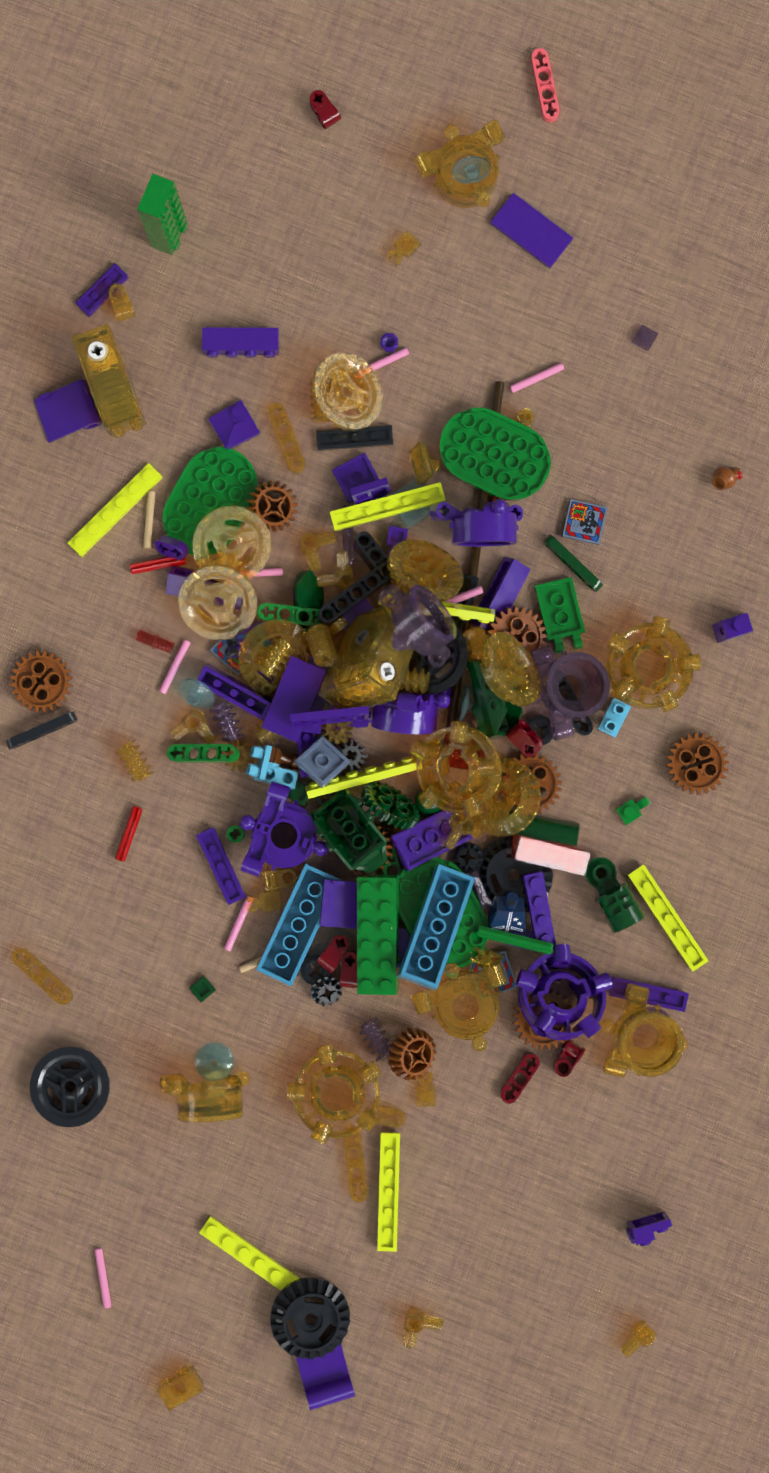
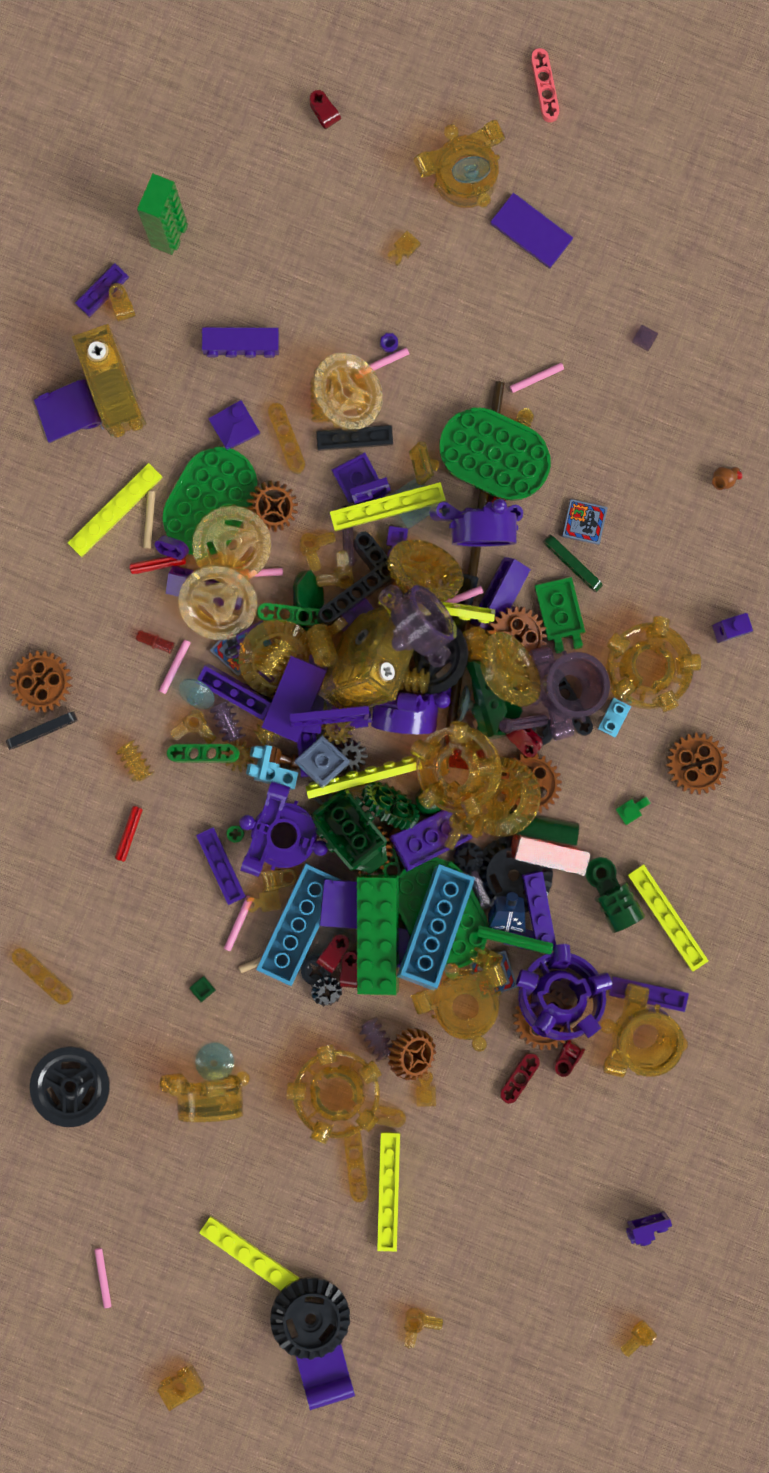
(299, 793): dark green tile -> none
(508, 725): none -> clear purple axle

